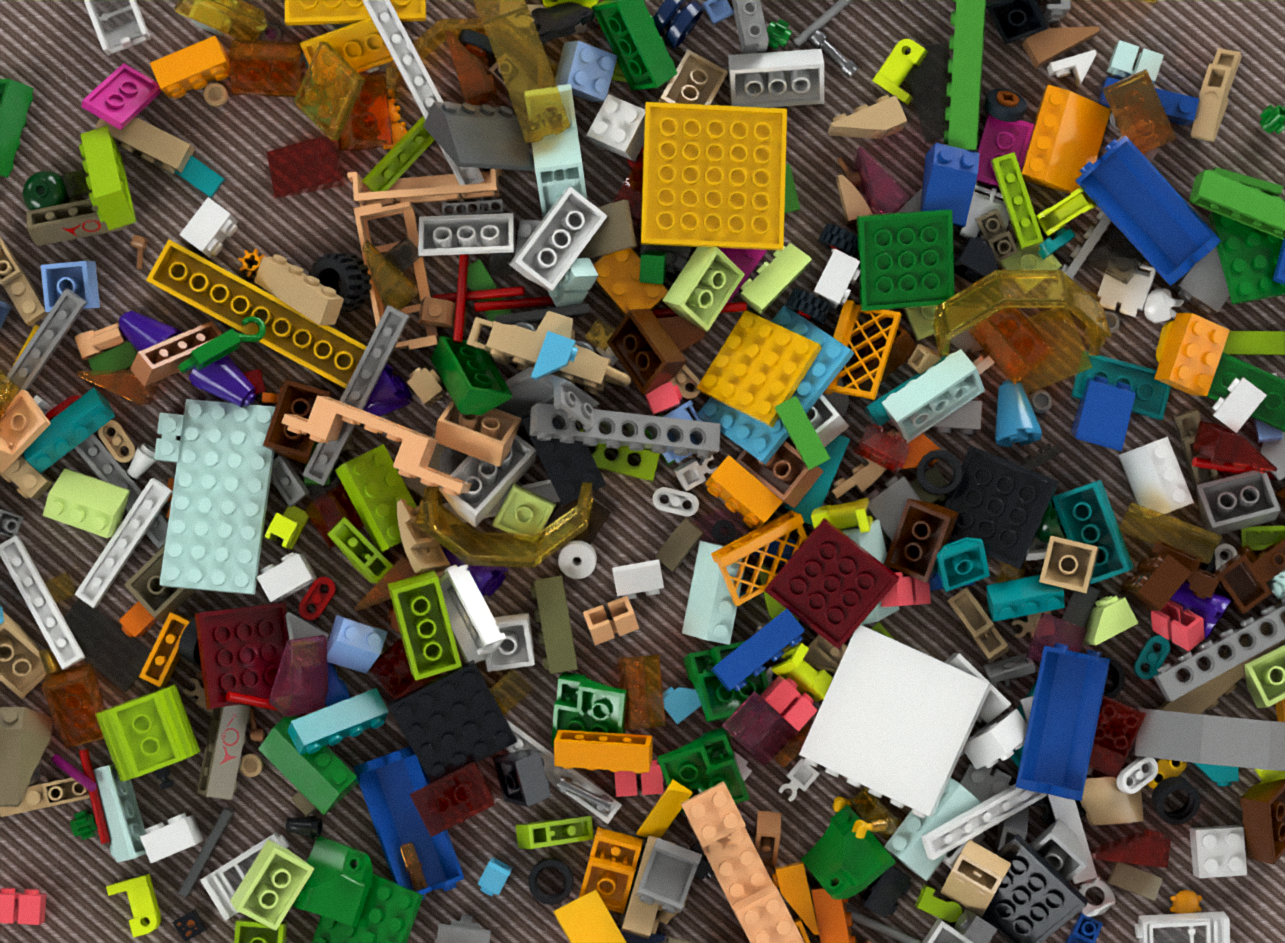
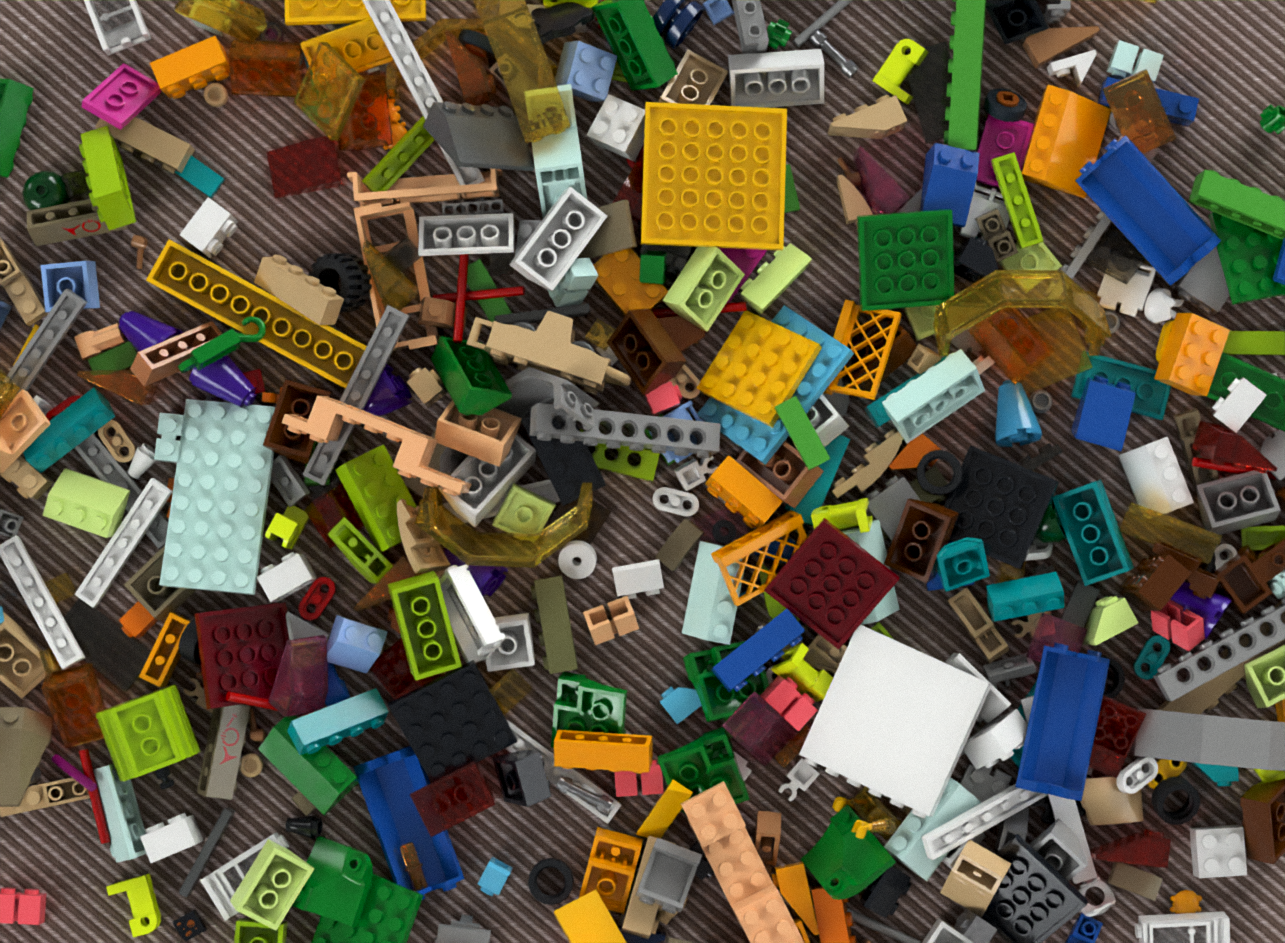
(83, 824): green gear -> none
(250, 257): light orange gear -> none
(513, 303): red bar -> none
(554, 355): medium azure slope -> none
(554, 832): lime slope -> none
(644, 691): clear orange slope -> none
(833, 283): brick -> none
(882, 449): clear red slope -> none
(907, 592): coral piece -> none
(944, 909): lime leg -> none
(965, 419): light grey slope -> none
(1050, 246): teal plate -> none
(1064, 211): neon yellow piece -> none
(1069, 564): tan slope -> none
(1214, 94): tan slope -> none
(1266, 187): bright green tile -> none
(1266, 432): light blue tile -> none

